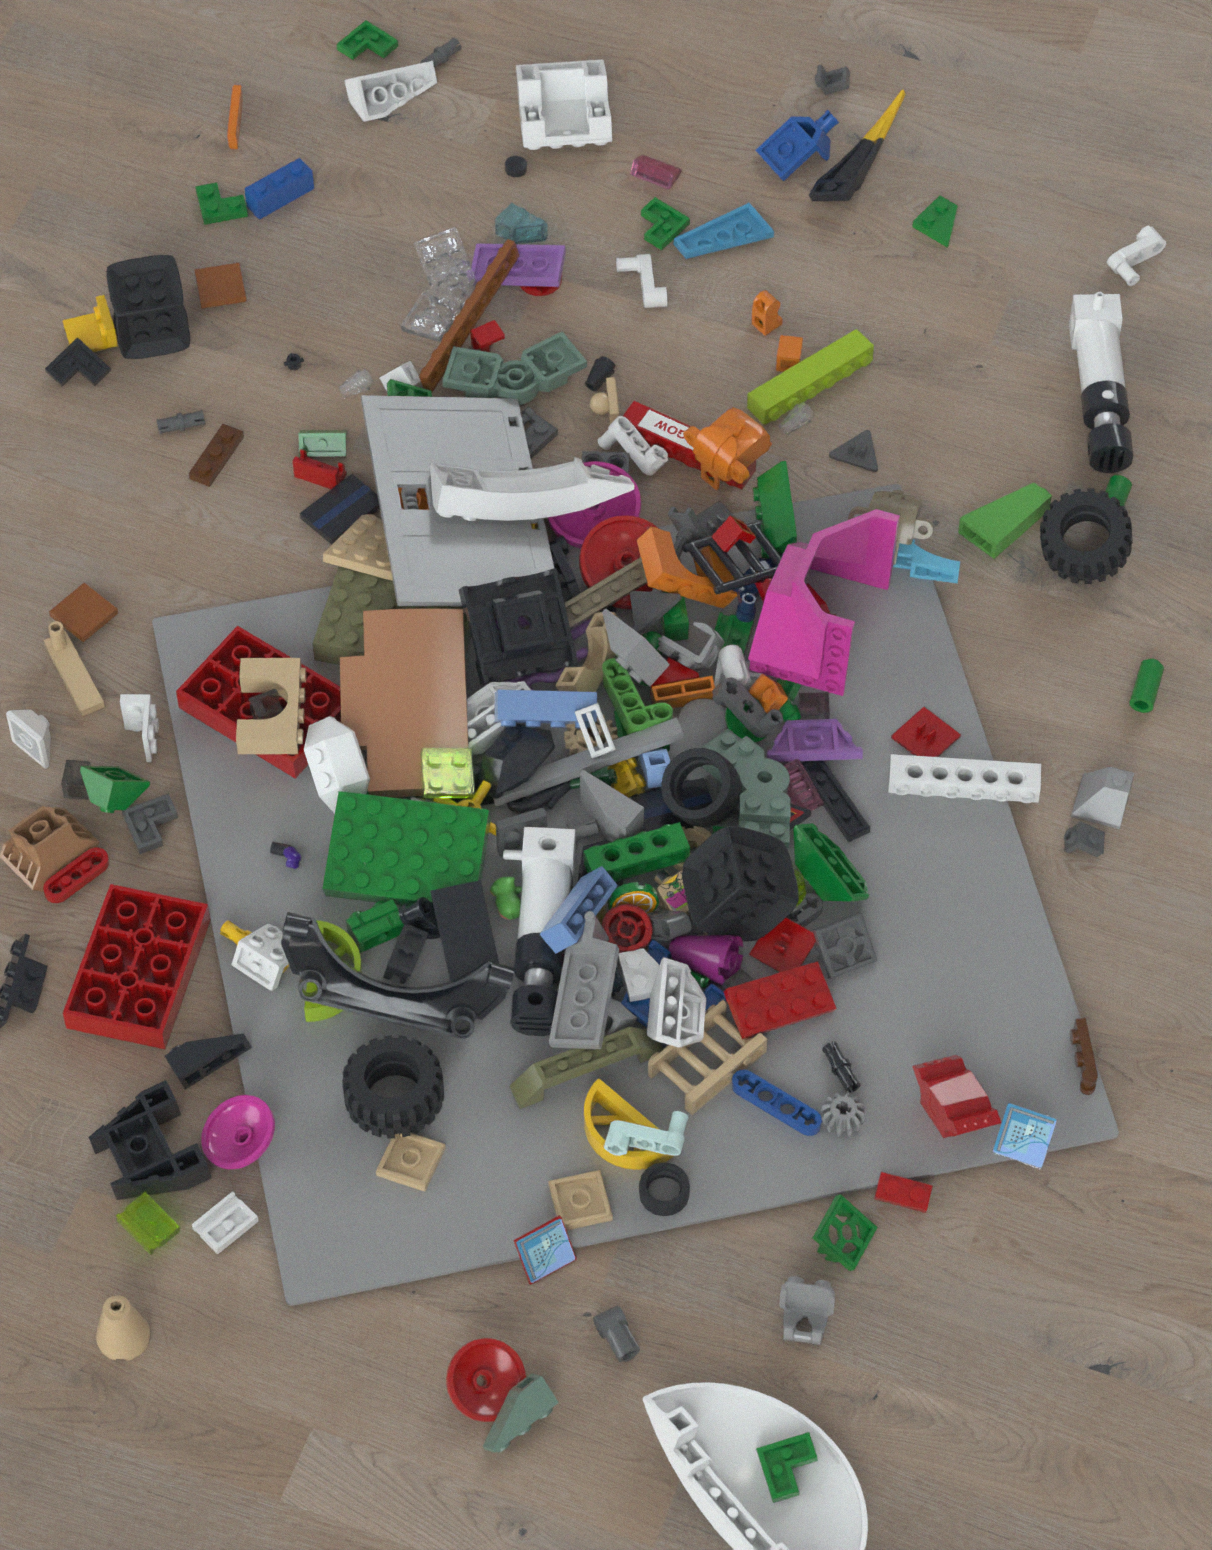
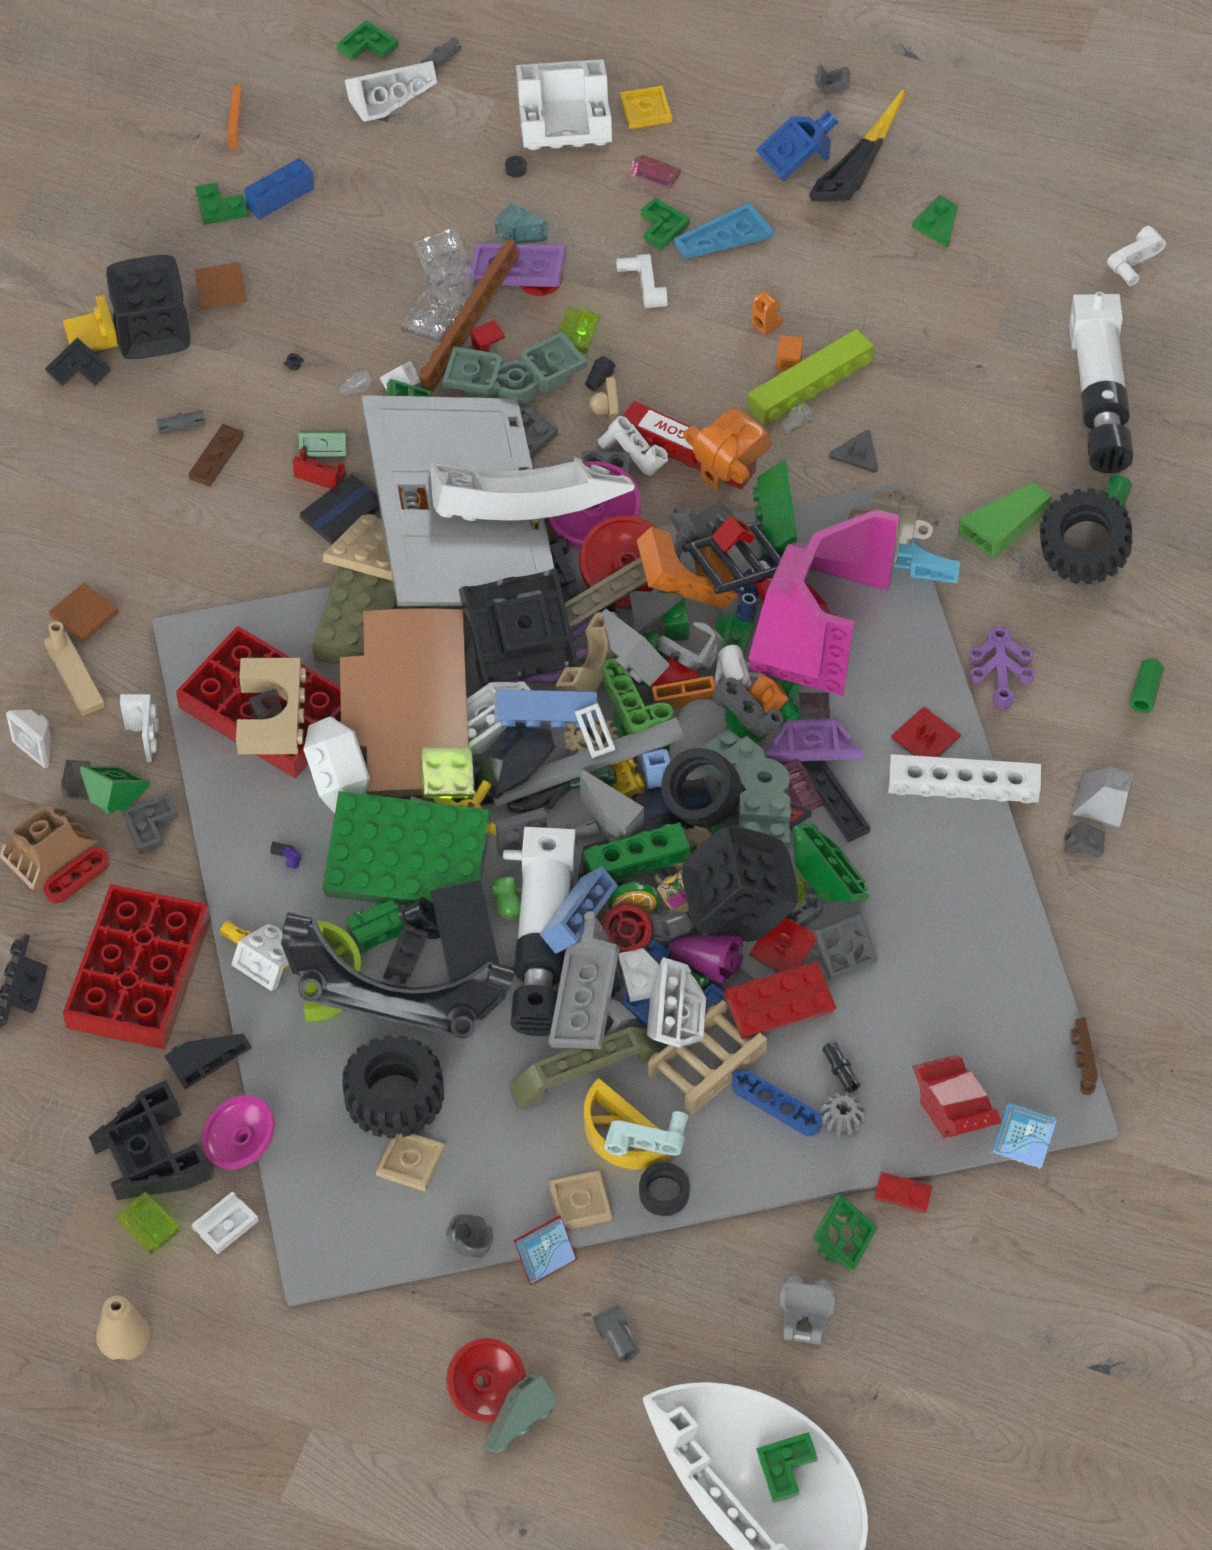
(469, 1235): none -> dark grey hair
(580, 328): none -> clear neon green plate
(645, 107): none -> yellow tile
(1002, 663): none -> medium lavender plant

